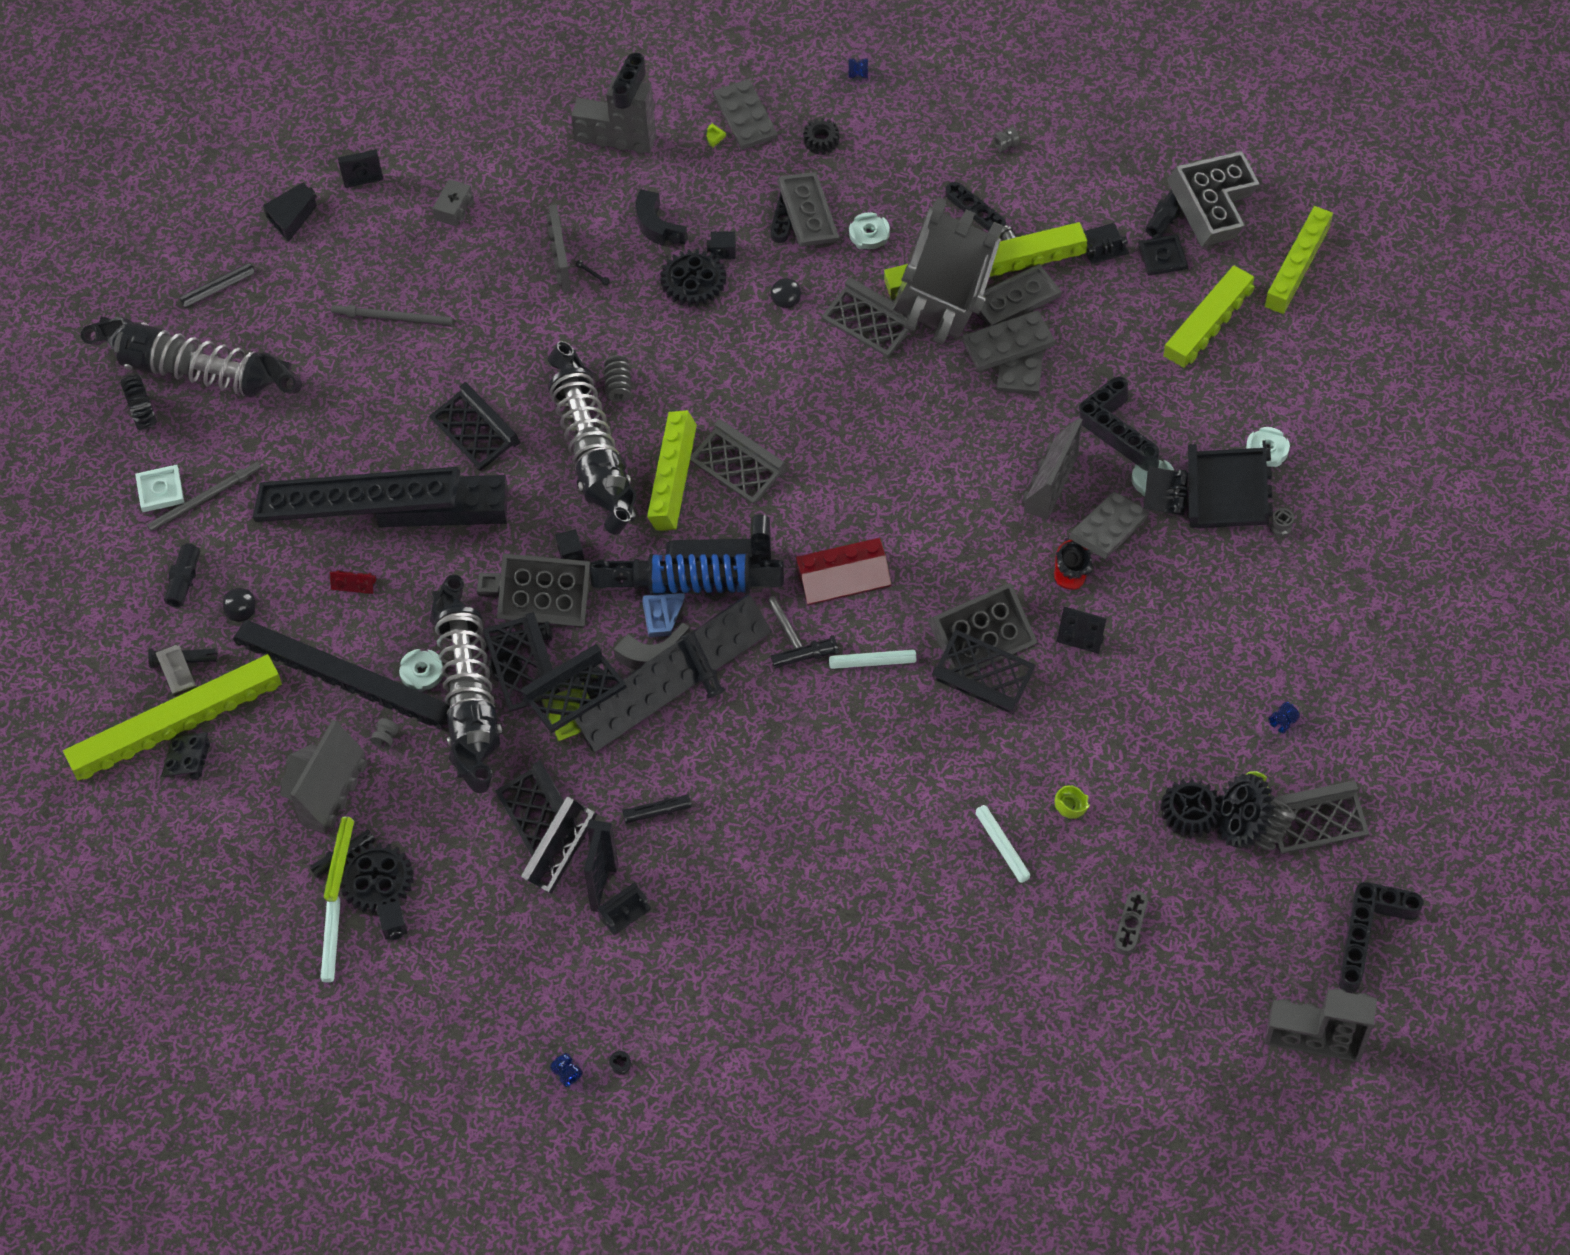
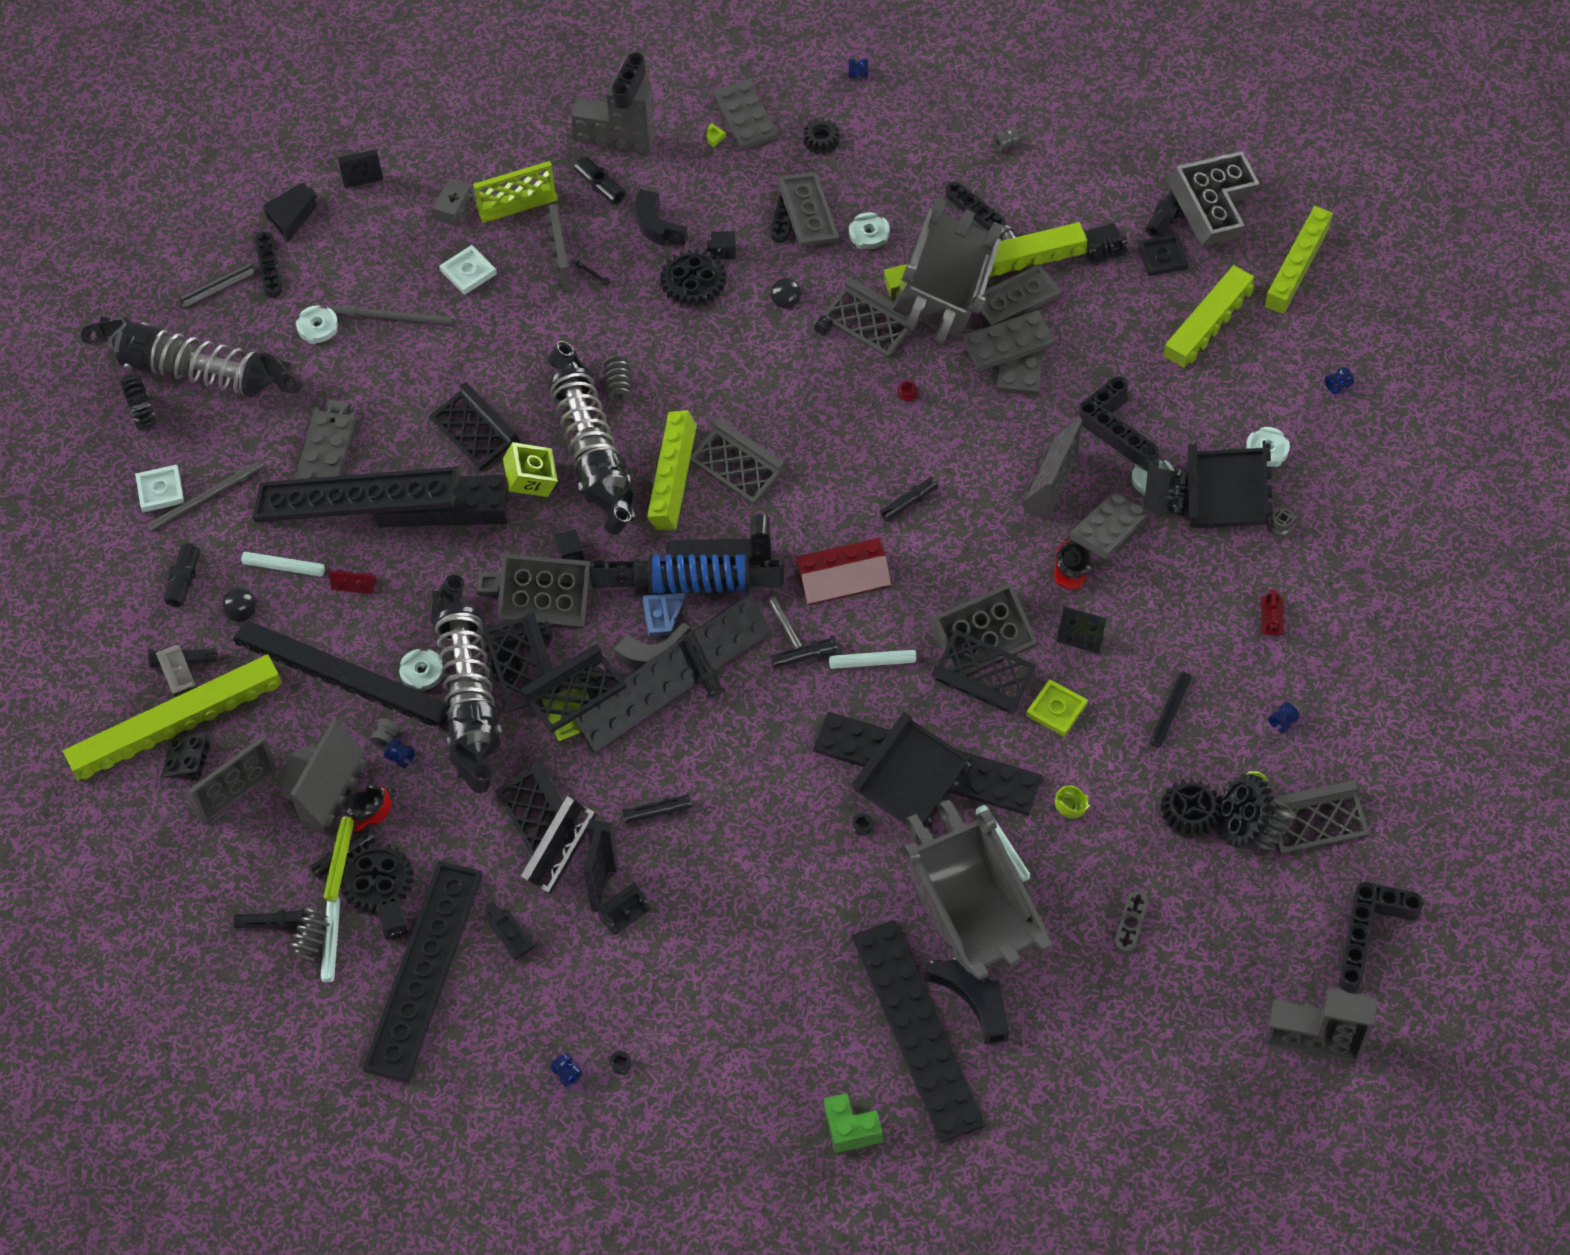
(231, 780): none -> dark grey slope
(266, 265): none -> black beam
(282, 919): none -> black pin
(283, 564): none -> light aqua axle
(309, 934): none -> dark grey piece
(321, 333): none -> light aqua plate
(327, 441): none -> dark grey hinge
(369, 806): none -> black hair
(397, 752): none -> clear blue wheel
(423, 972): none -> black plate
(468, 269): none -> light aqua plate
(508, 931): none -> black hinge
(517, 200): none -> lime fence
(530, 469): none -> lime brick
(599, 180): none -> black piece
(823, 325): none -> black bush
(850, 1130): none -> bright green brick
(856, 828): none -> black bush
(907, 391): none -> dark red plate
(912, 772): none -> black panel
(915, 494): none -> black pin
(918, 1032): none -> black plate
(973, 891): none -> dark grey piece
(983, 997): none -> black arch
(986, 782): none -> black plate
(1057, 708): none -> lime plate
(1170, 709): none -> black axle
(1272, 614): none -> dark red hinge
(1341, 379): none -> clear blue wheel

